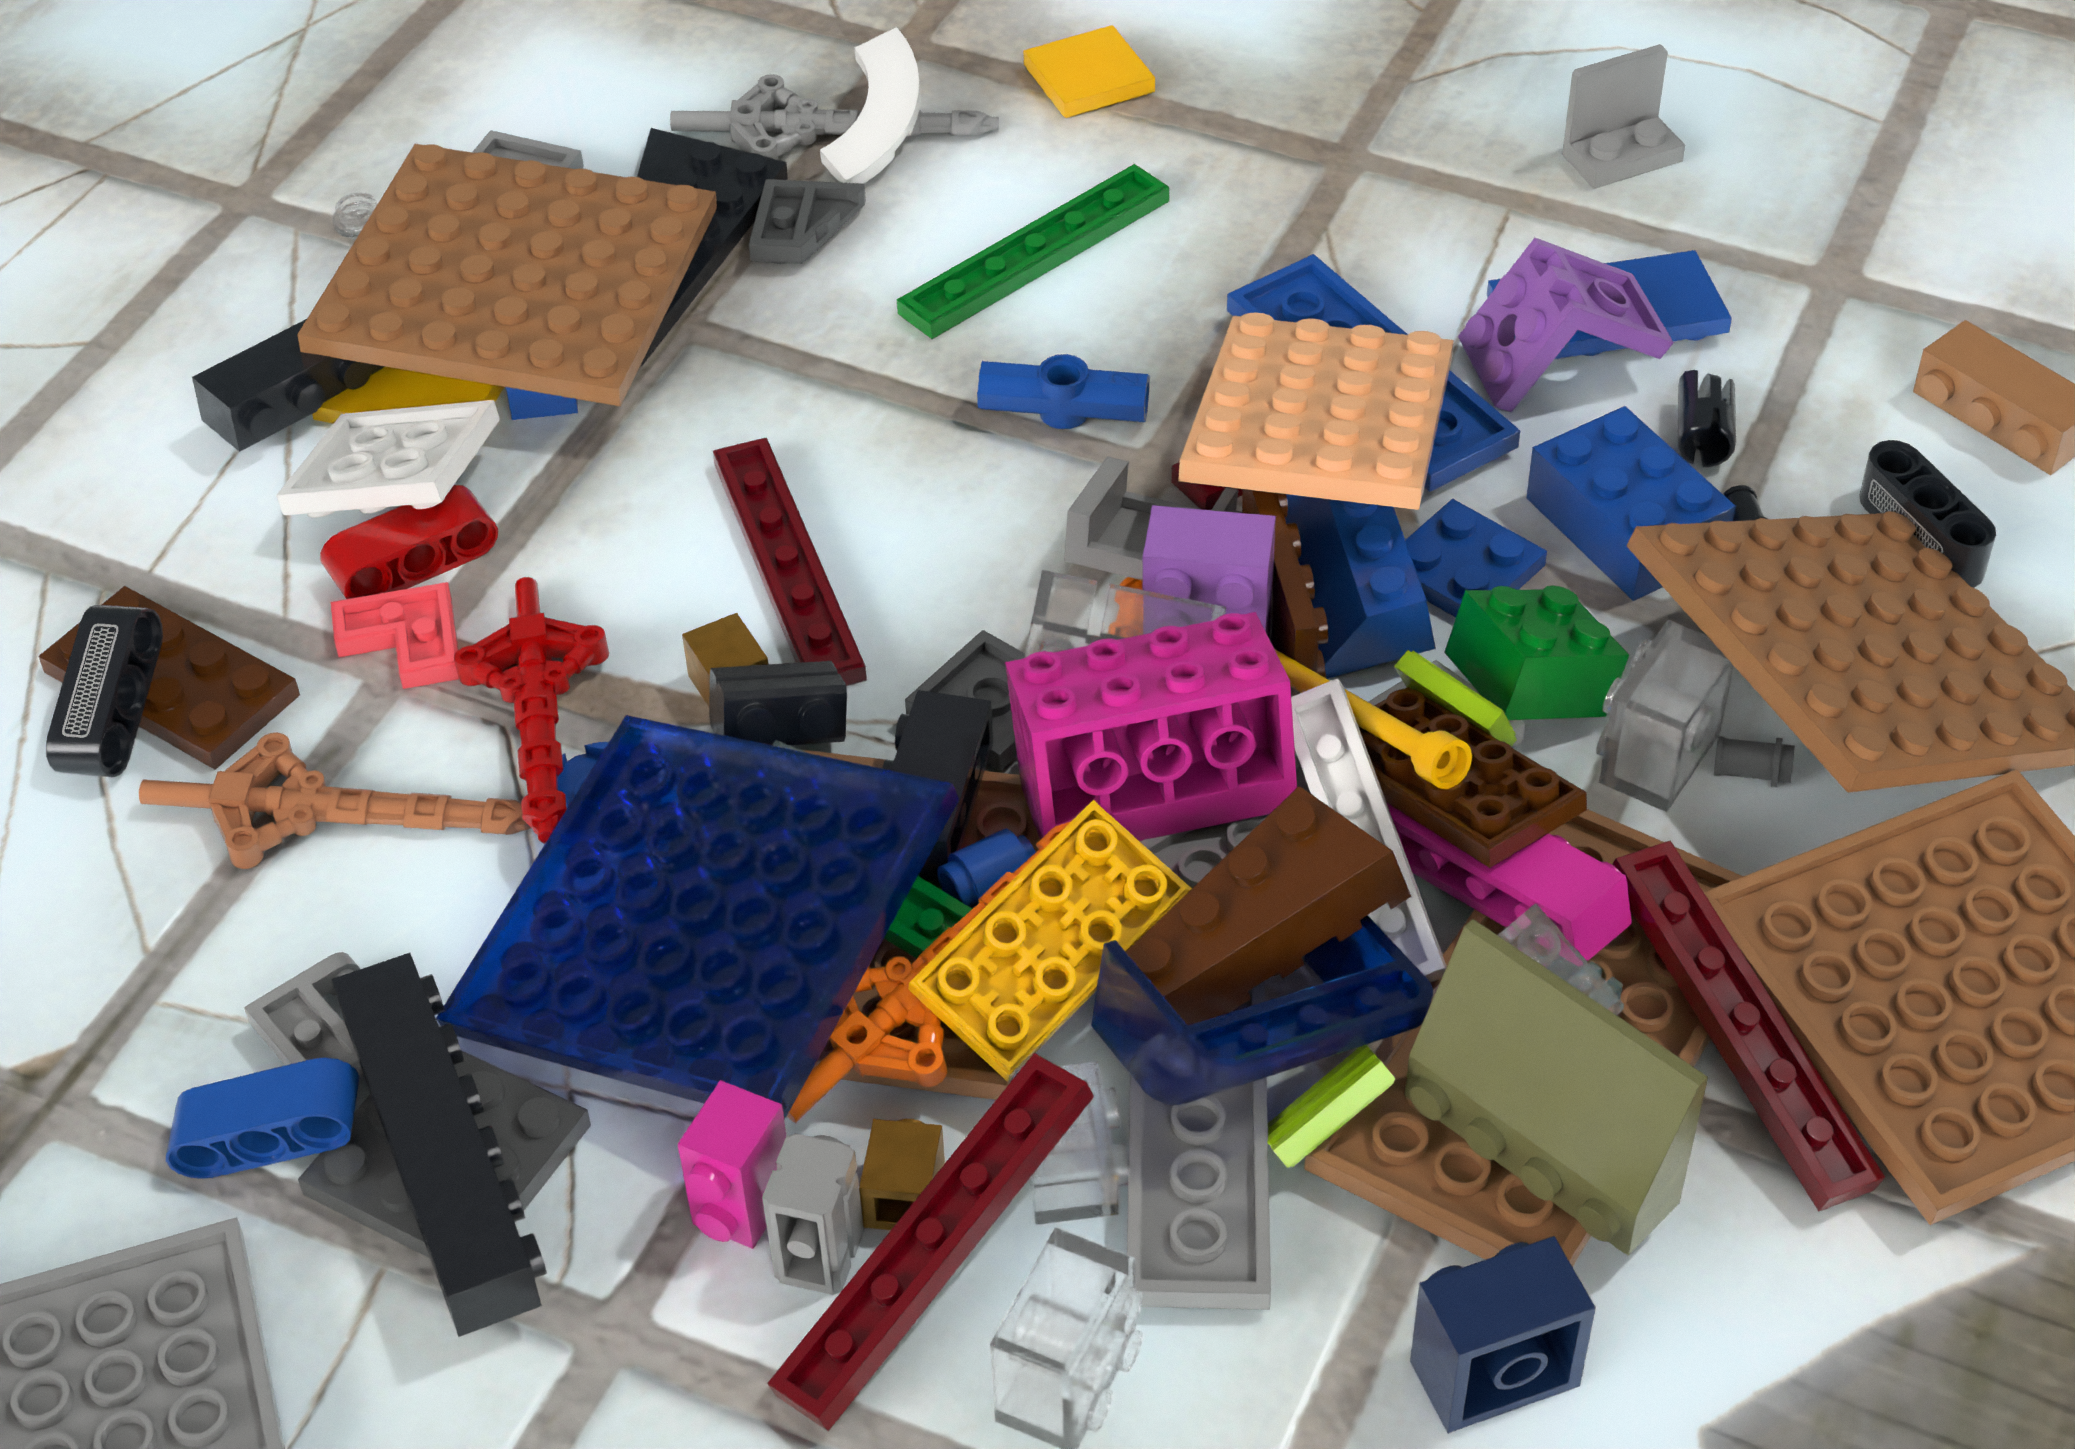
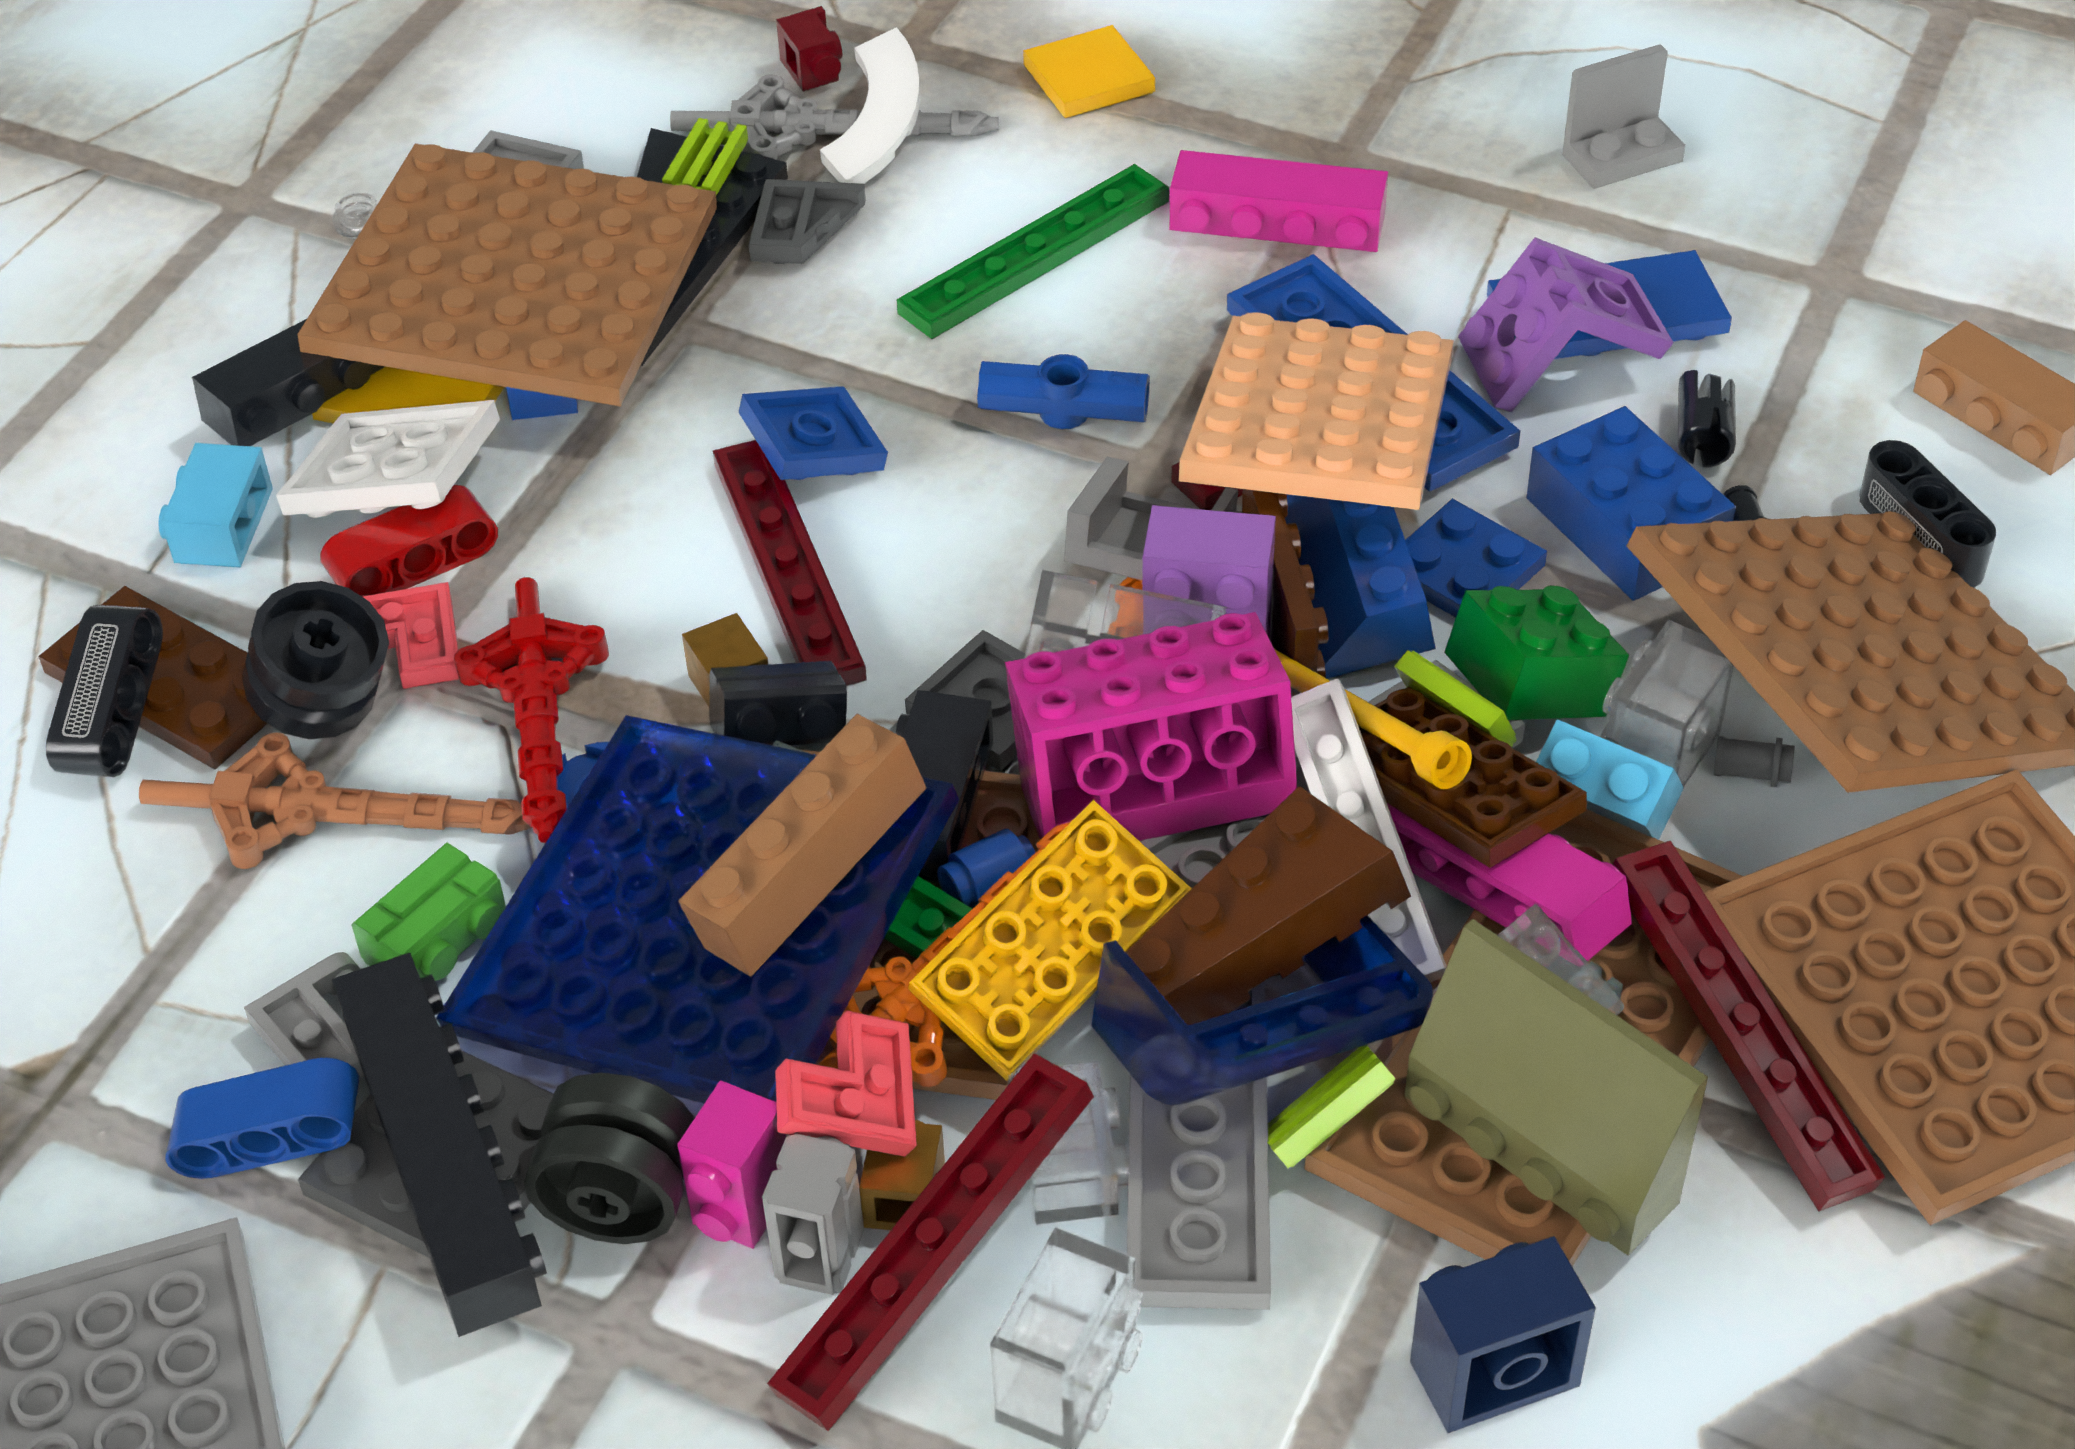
(216, 505): none -> medium azure brick
(314, 659): none -> black wheel
(432, 913): none -> bright green brick
(609, 1159): none -> pearl dark grey wheel
(697, 153): none -> lime tile
(803, 844): none -> medium nougat brick
(809, 48): none -> dark red brick
(812, 433): none -> blue plate
(862, 1101): none -> coral tile
(1278, 200): none -> dark pink brick
(1616, 779): none -> medium azure brick

